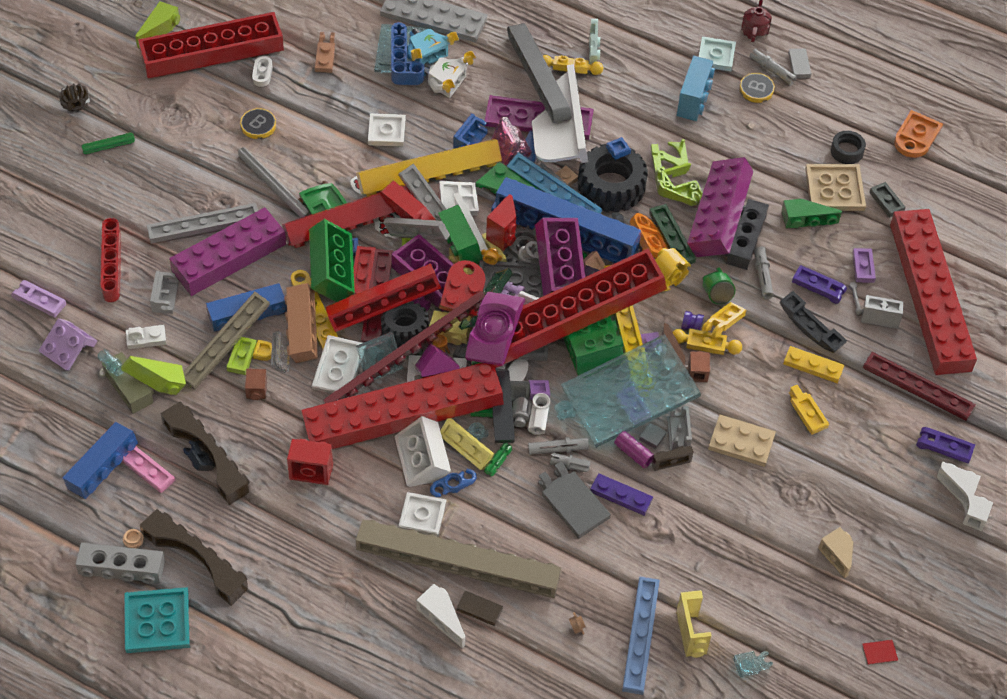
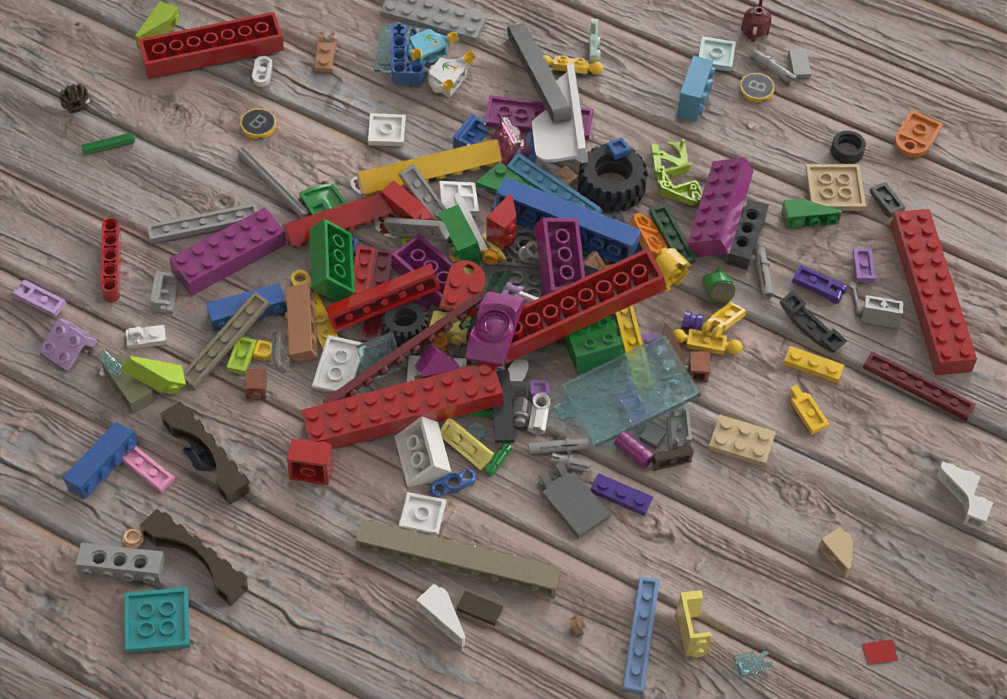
(945, 444): dark purple plate -> none

